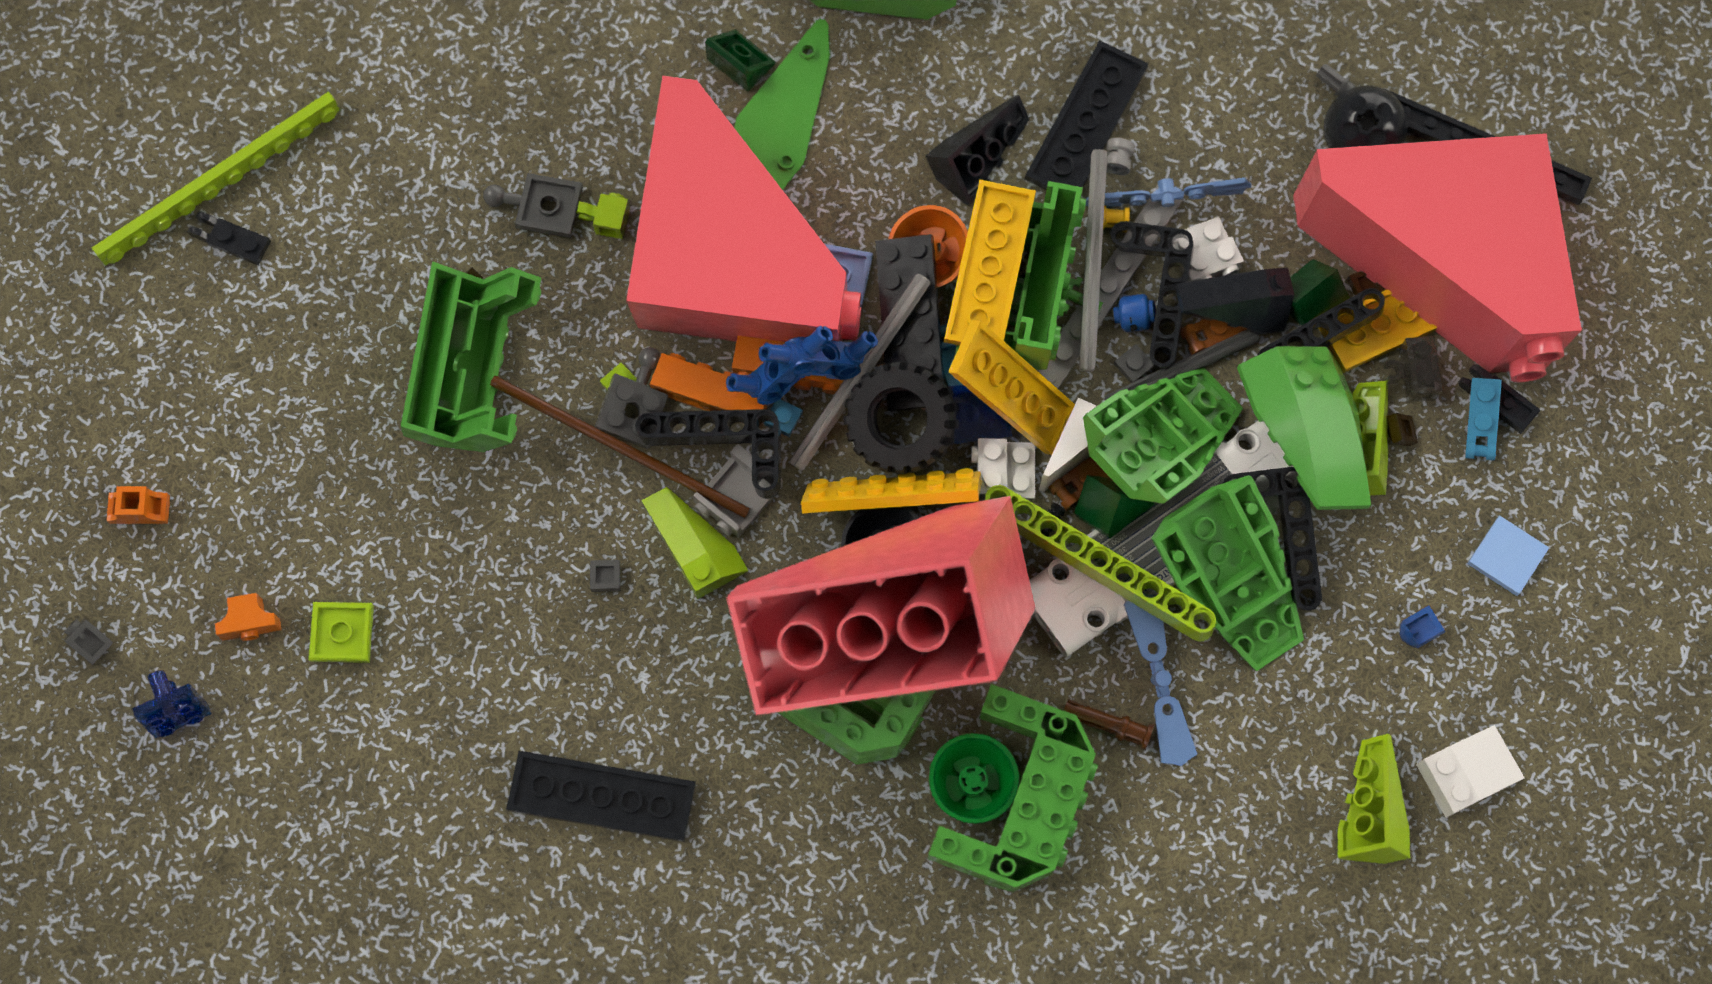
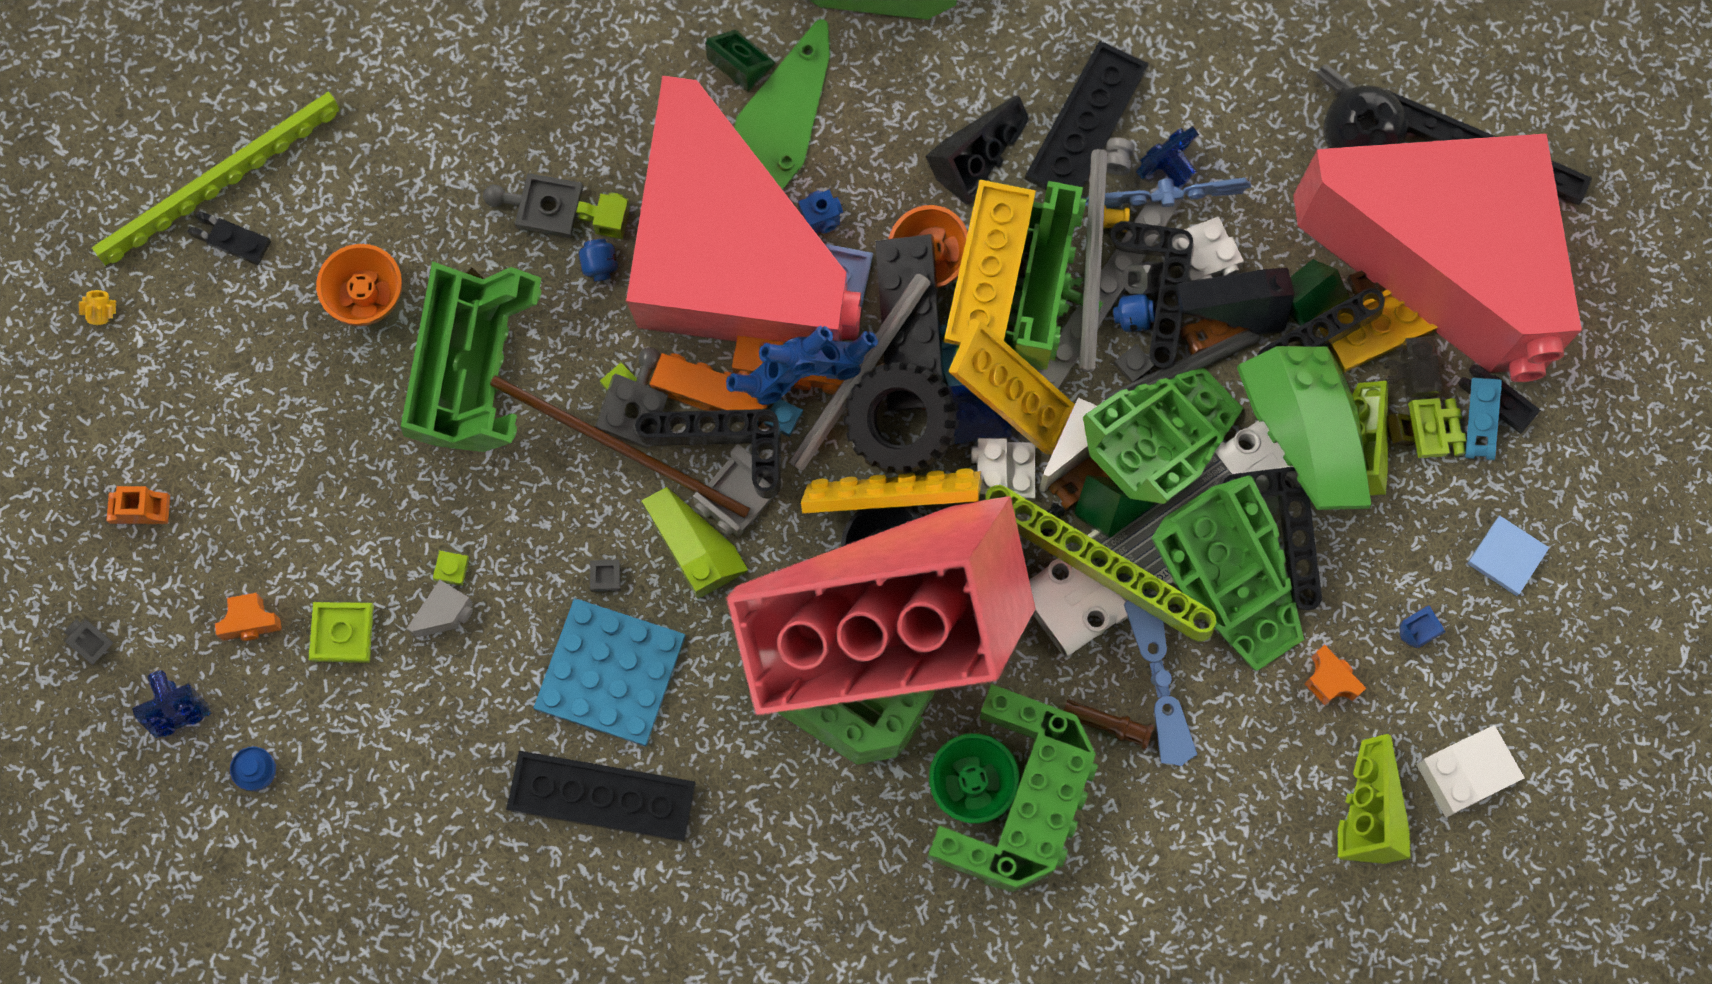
(97, 307): none -> yellow gear
(252, 769): none -> blue plate
(351, 274): none -> orange piece
(441, 611): none -> light grey slope
(451, 568): none -> lime plate
(598, 259): none -> blue head
(609, 672): none -> dark azure plate
(821, 211): none -> blue brick
(1143, 277): none -> flat silver rock
(1171, 158): none -> clear blue plate
(1333, 677): none -> orange brick
(1430, 430): none -> lime plate

